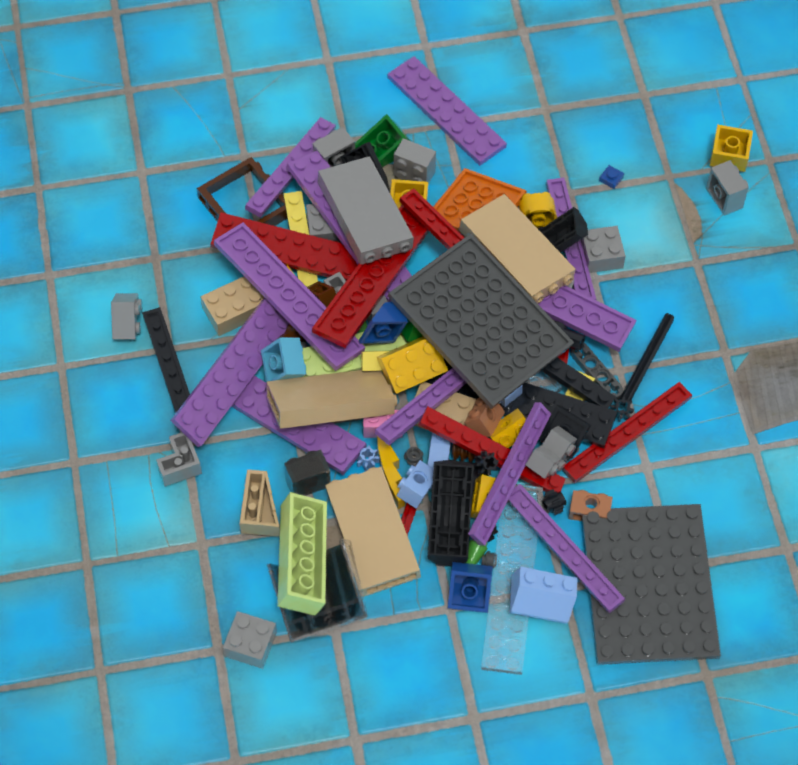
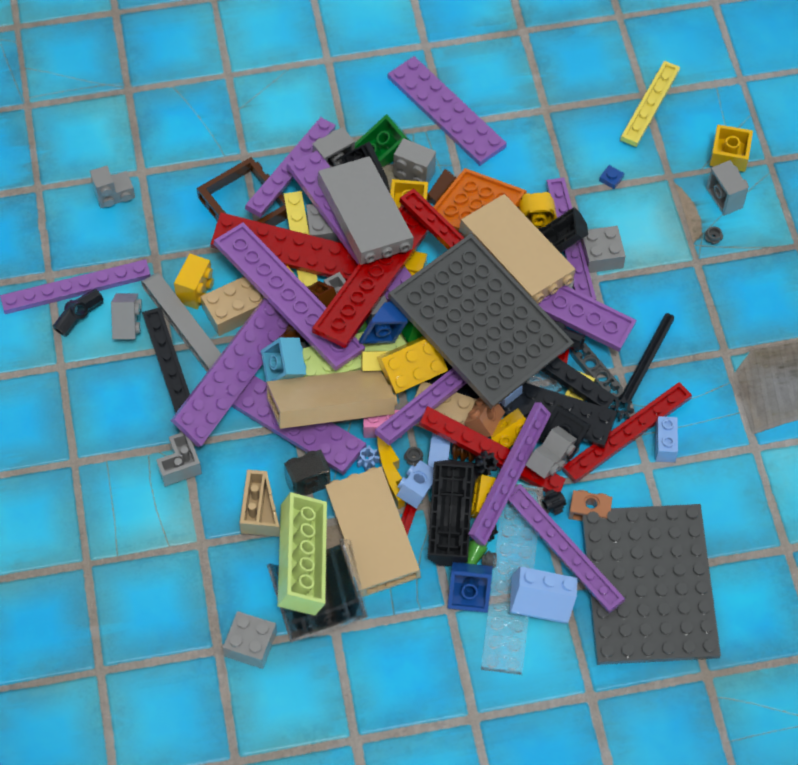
(75, 286): none -> medium lavender plate
(84, 303): none -> black piece
(111, 188): none -> light grey brick
(181, 320): none -> light grey beam
(193, 280): none -> yellow brick
(416, 262): none -> yellow brick
(440, 187): none -> reddish brown slope
(650, 103): none -> light yellow plate
(666, 439): none -> light blue brick
(714, 231): none -> dark grey plate

